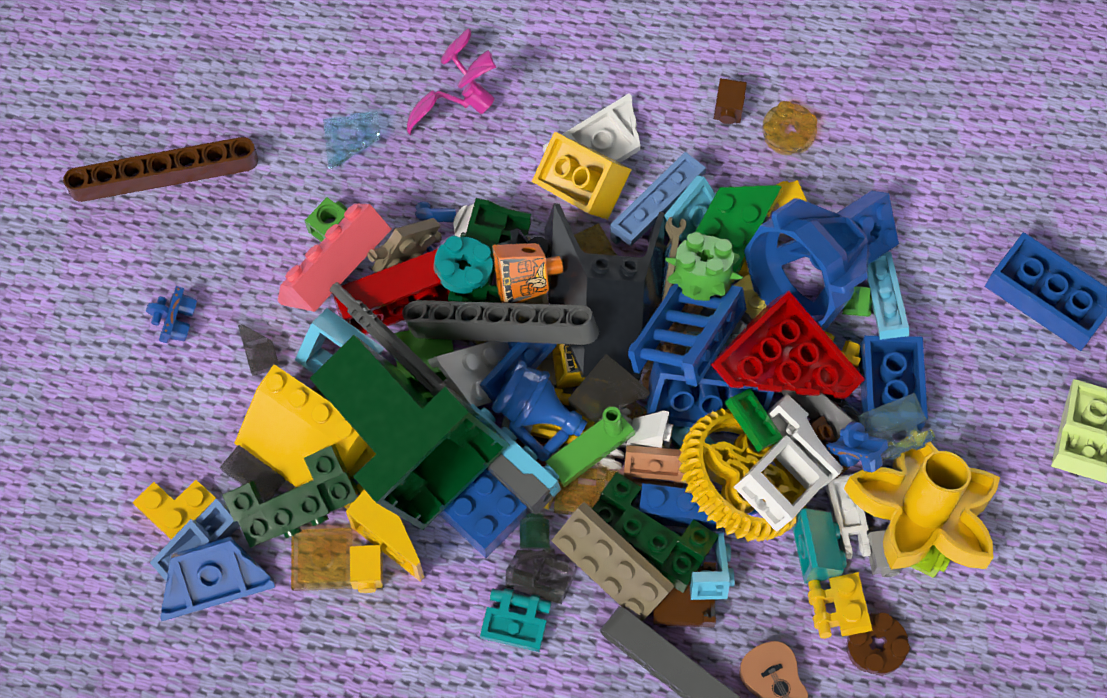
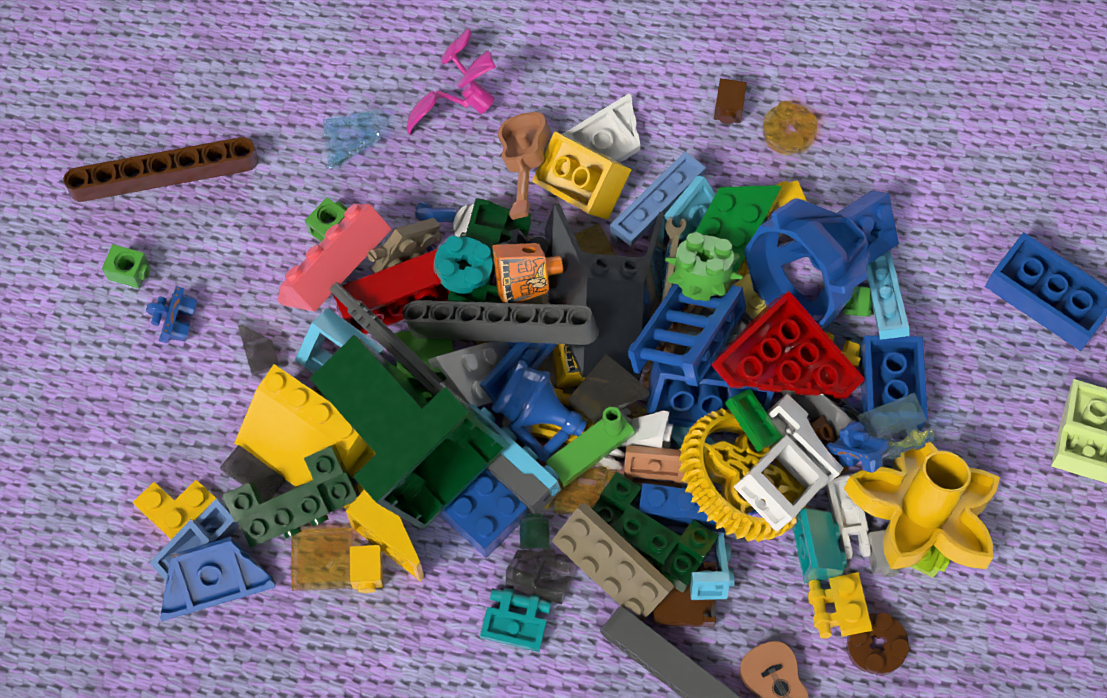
(118, 259): none -> bright green brick
(523, 149): none -> nougat piece

